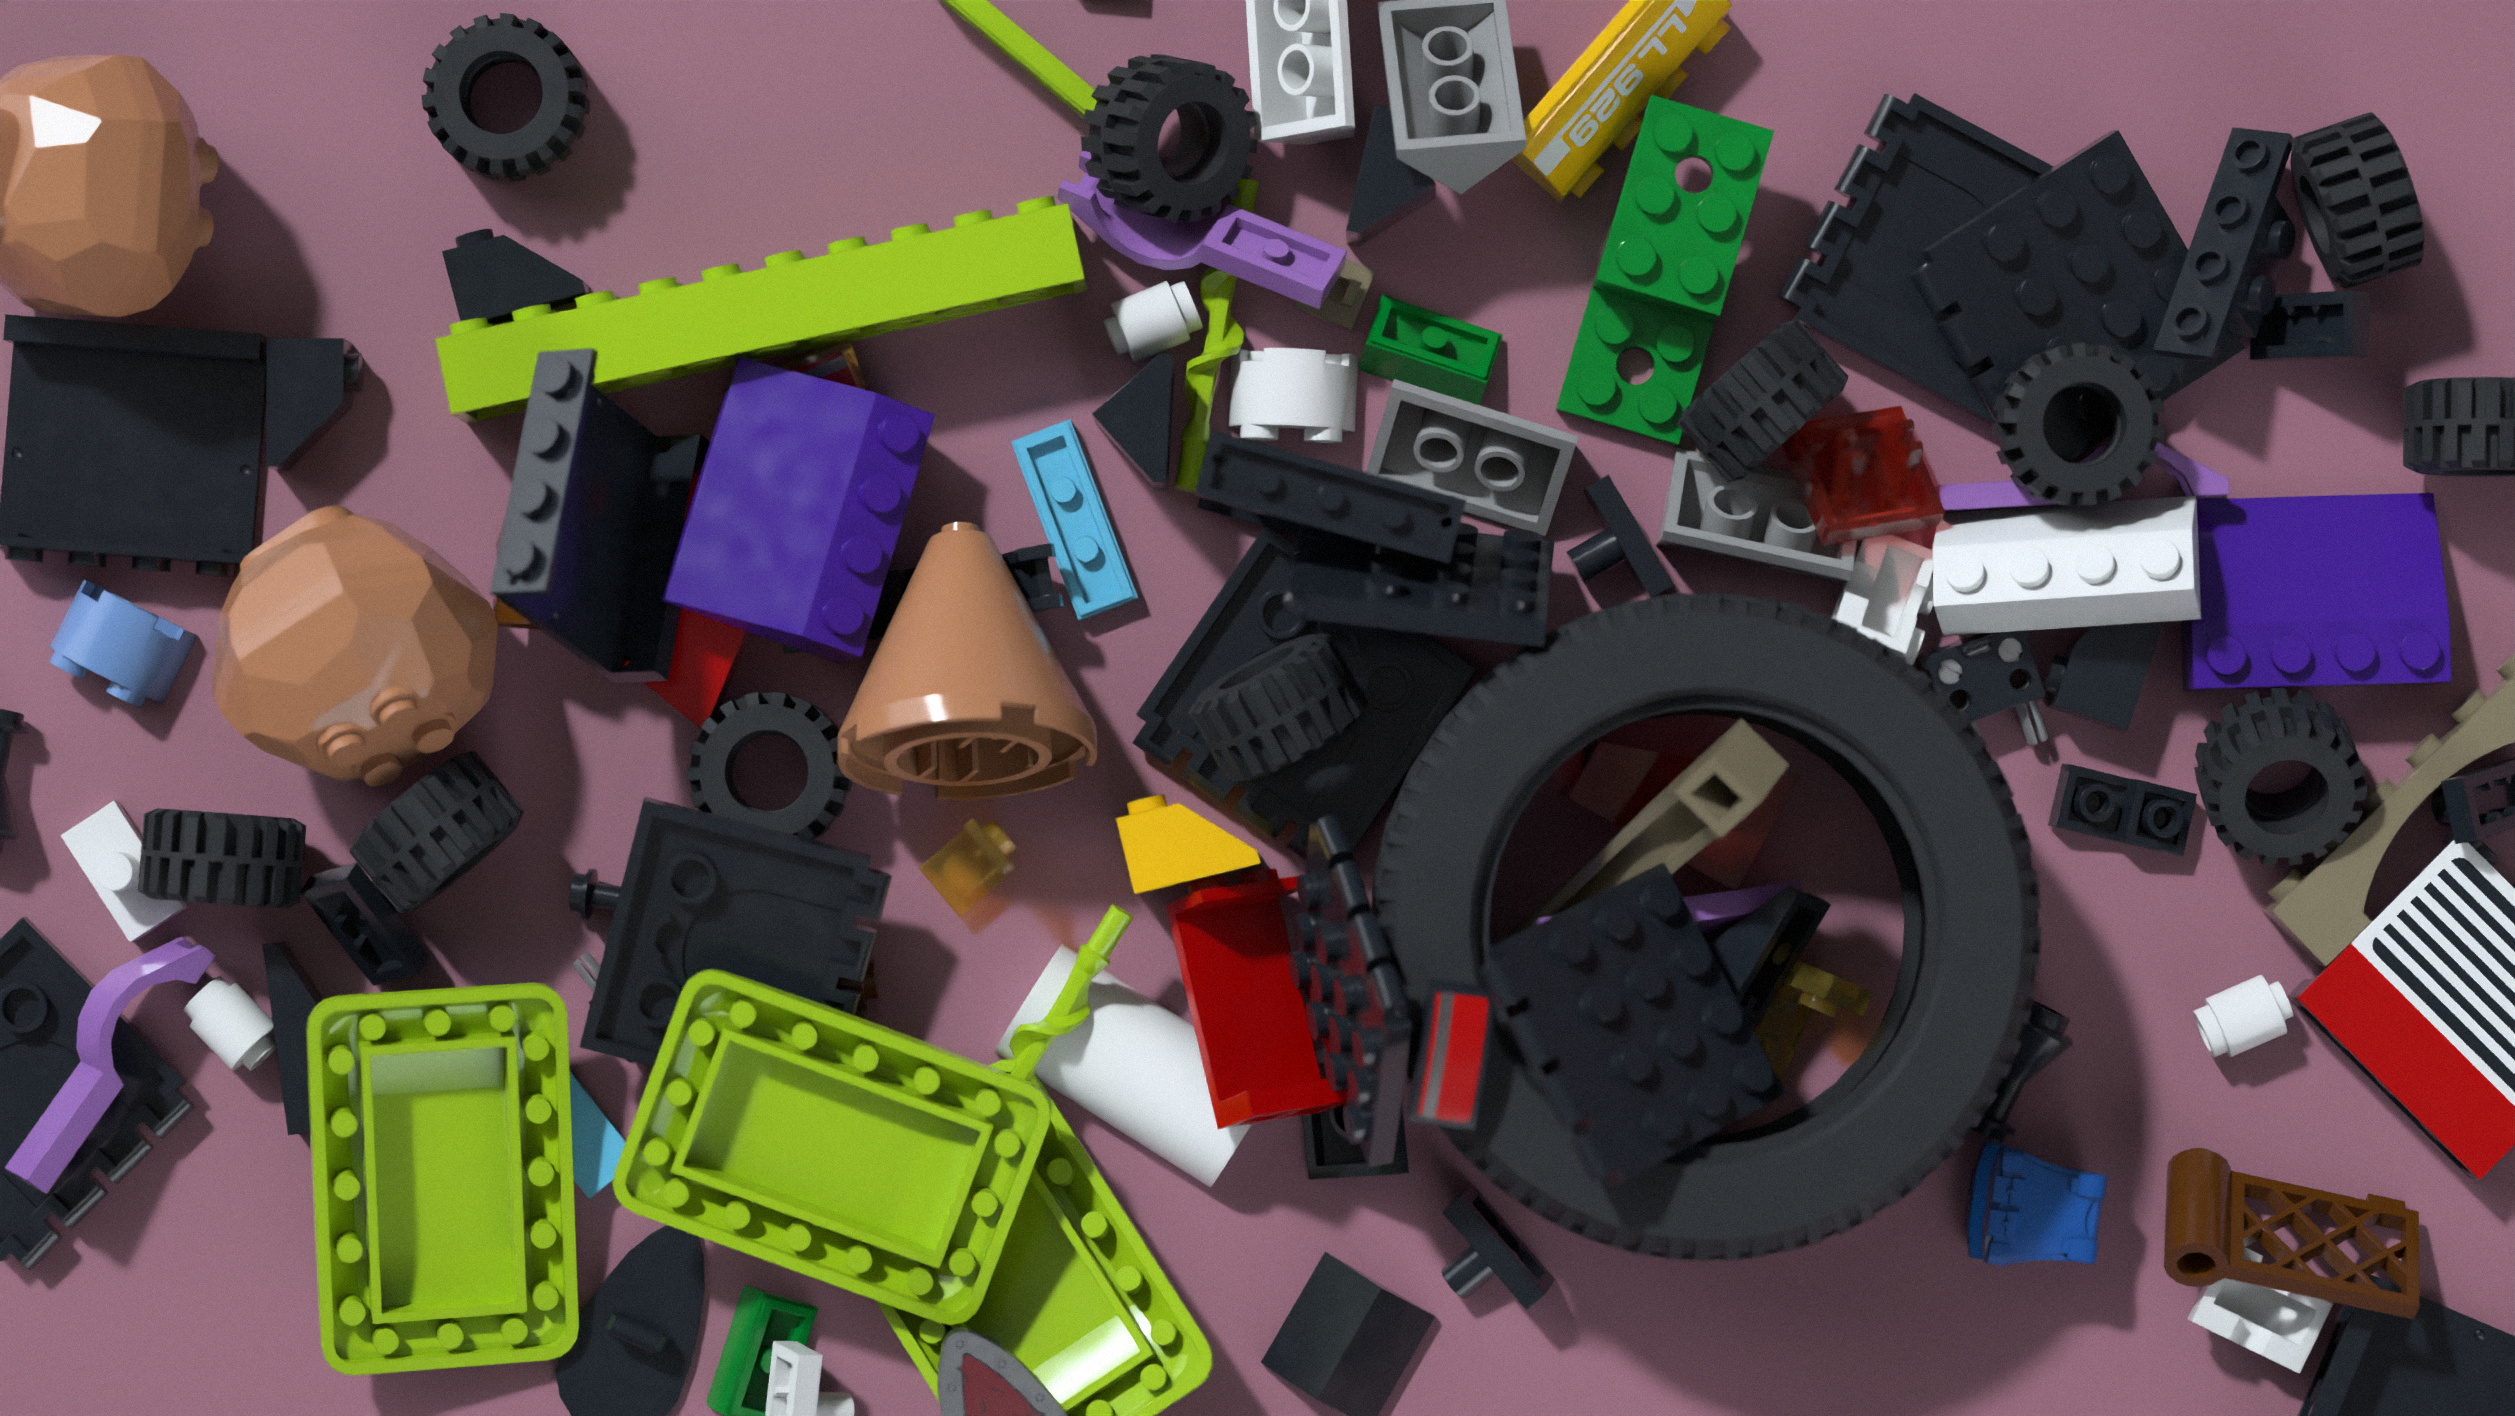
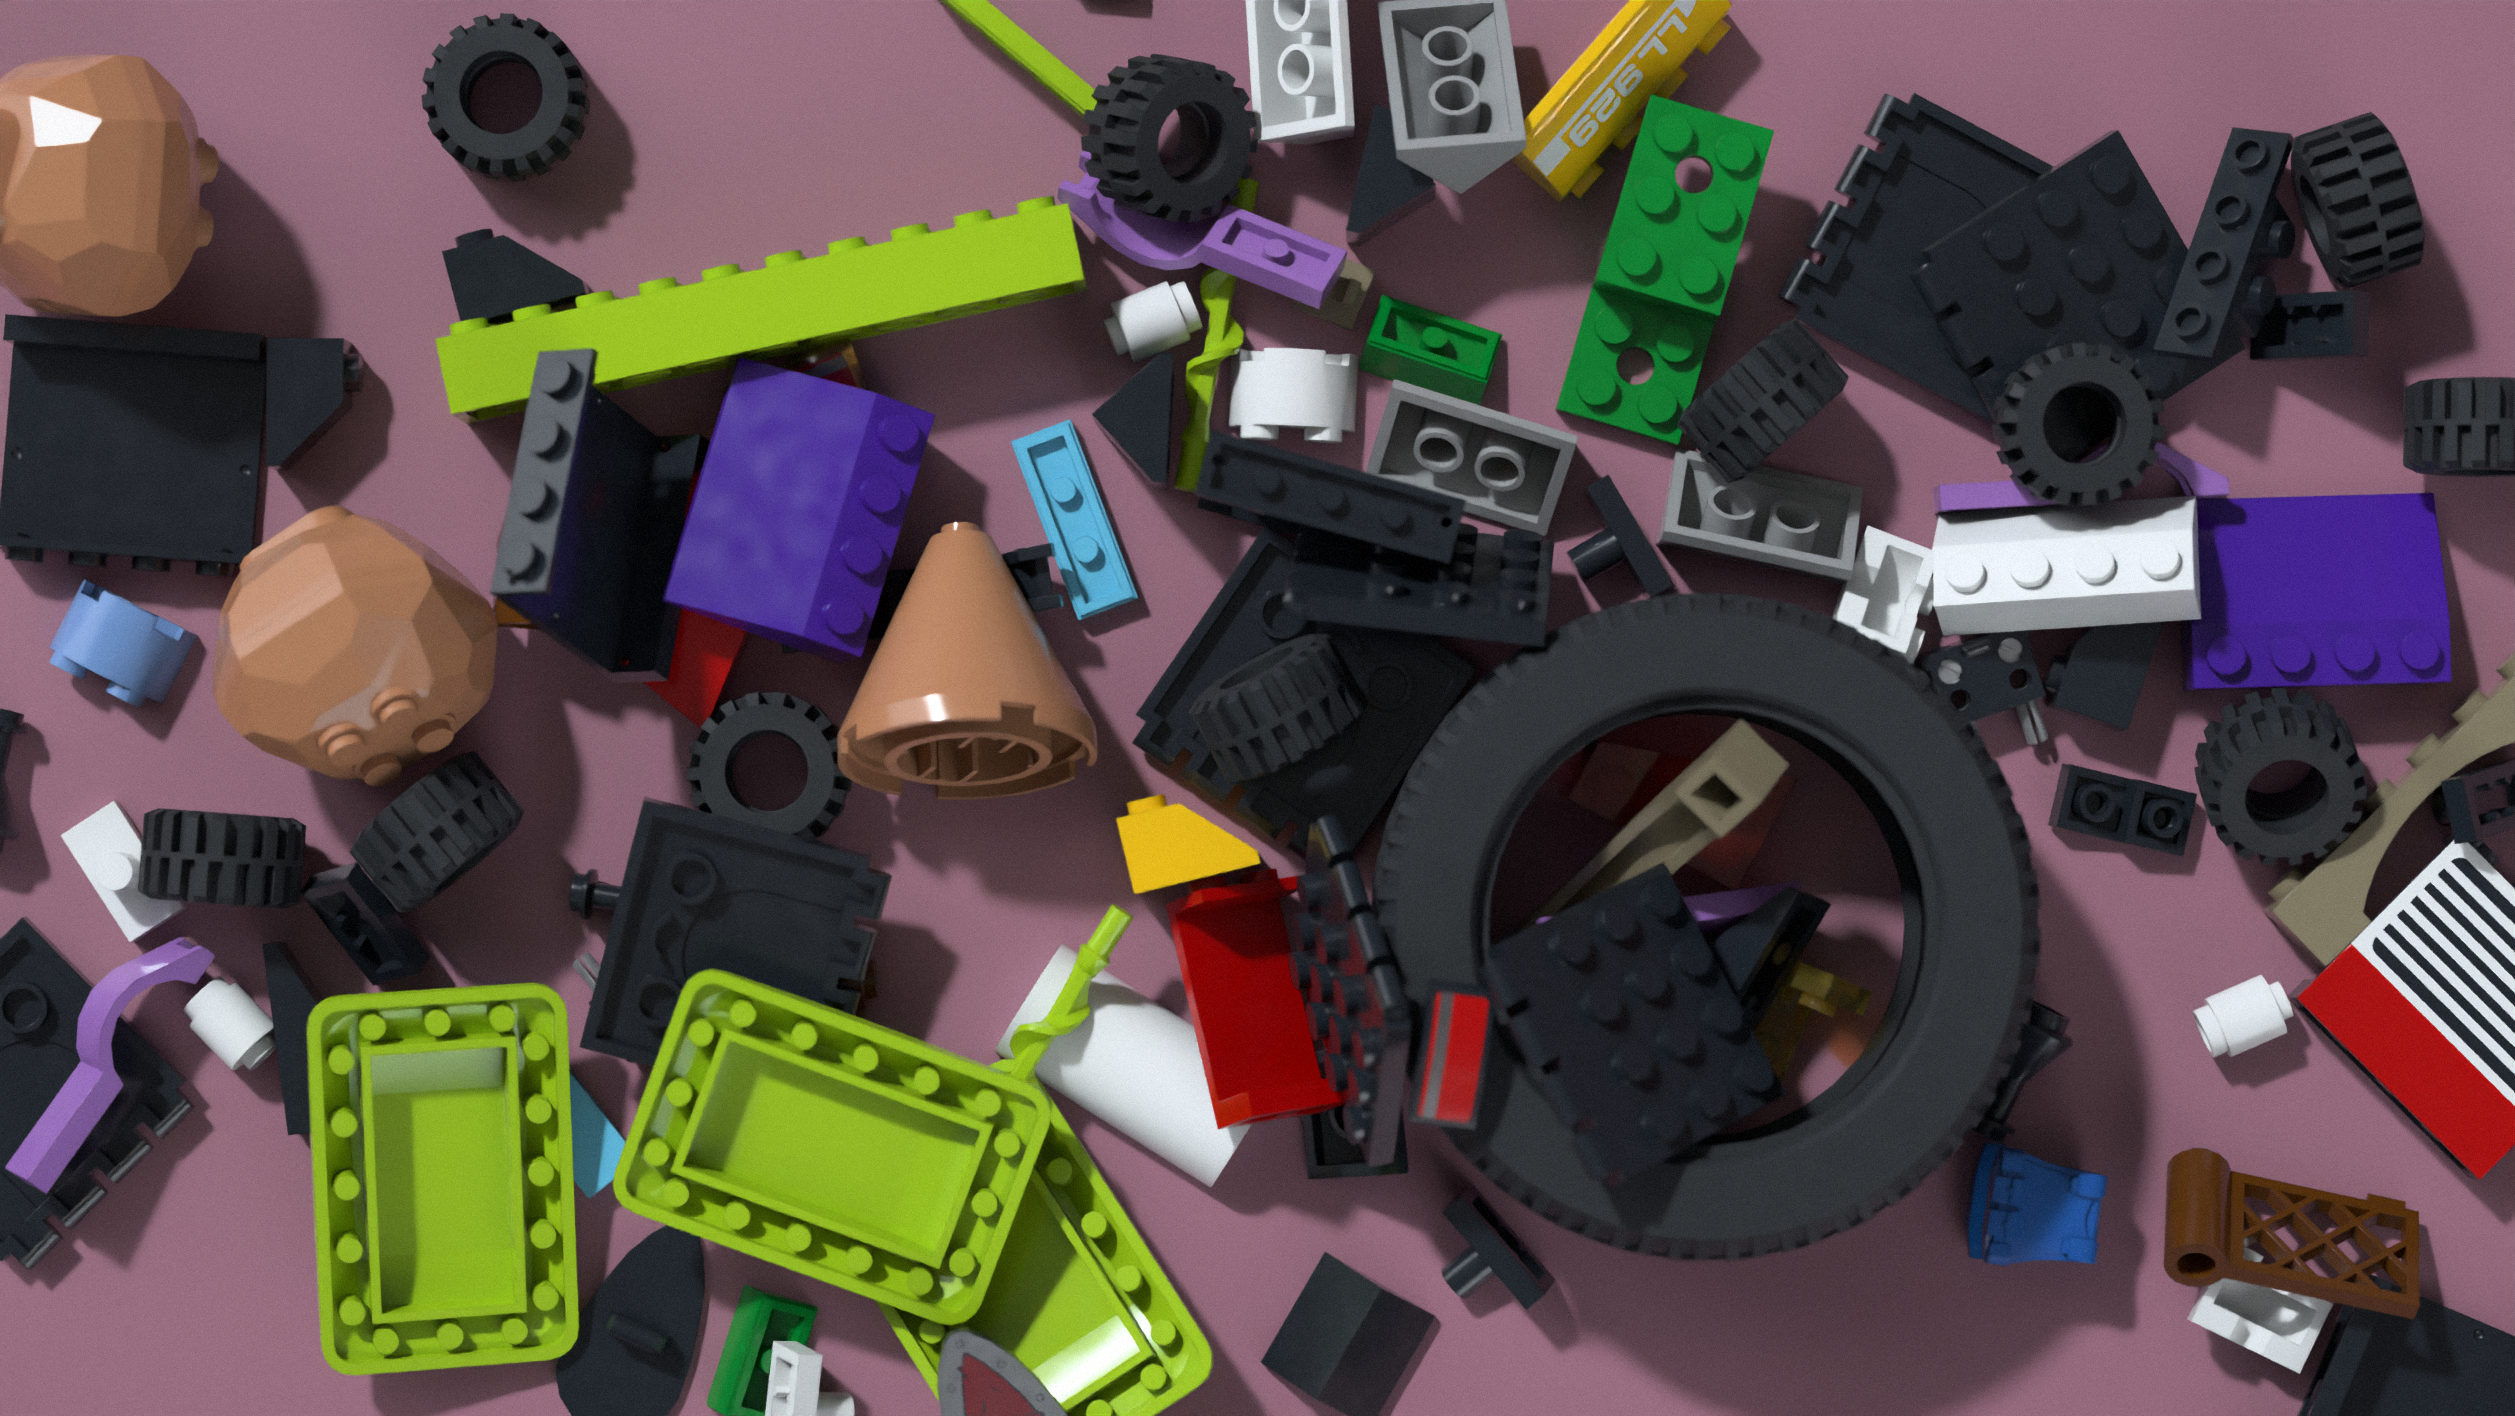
(971, 864): clear yellow bracket -> none
(1863, 476): clear red plate -> none

